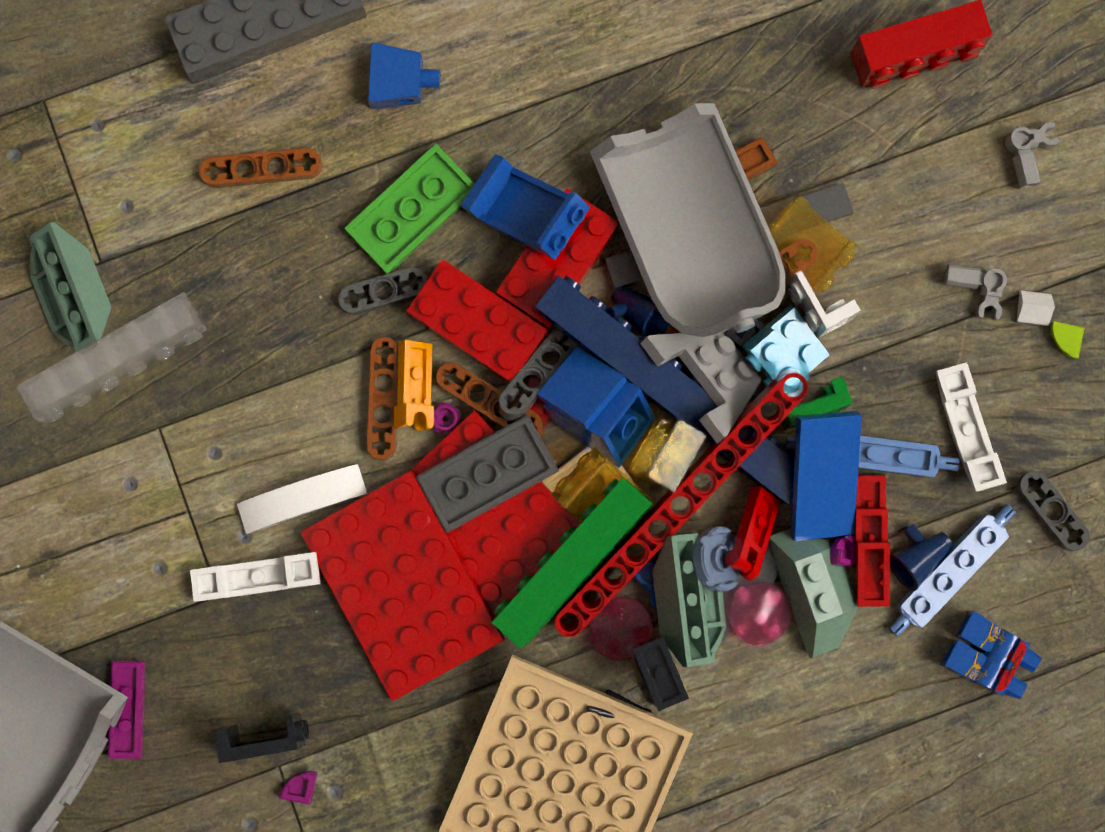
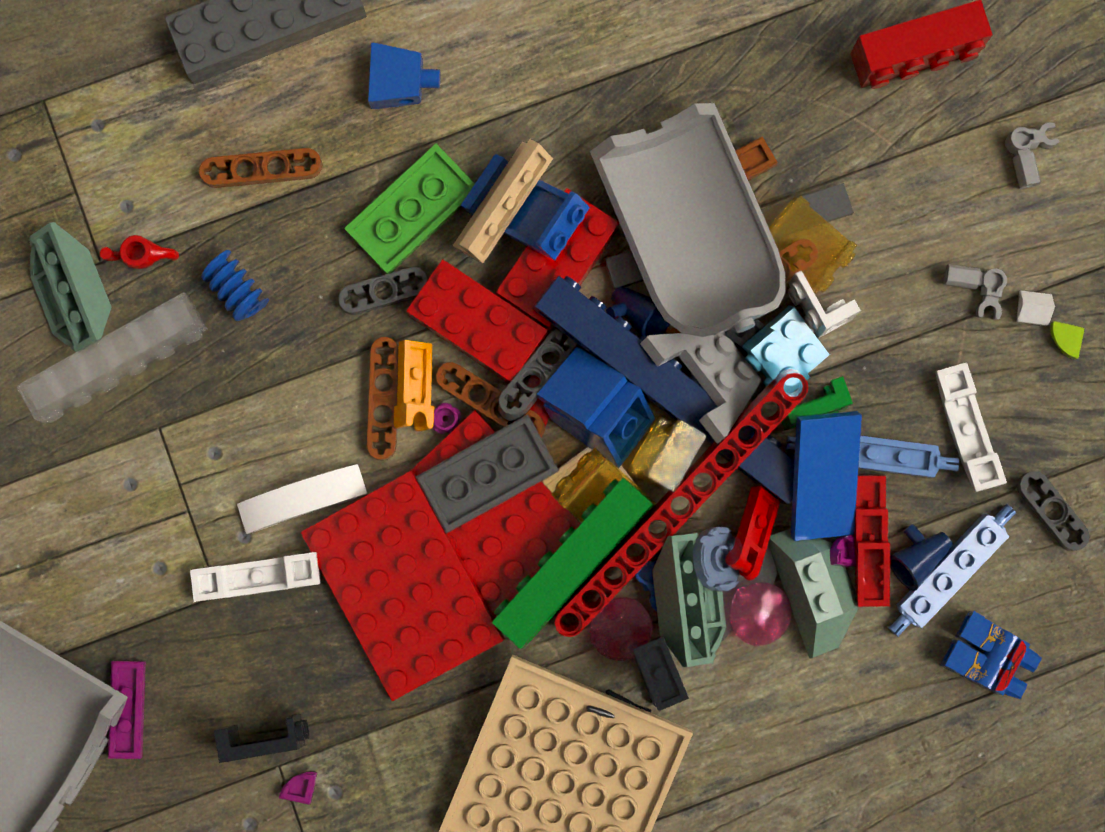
(138, 253): none -> red piece
(232, 287): none -> blue piece
(503, 201): none -> tan fence

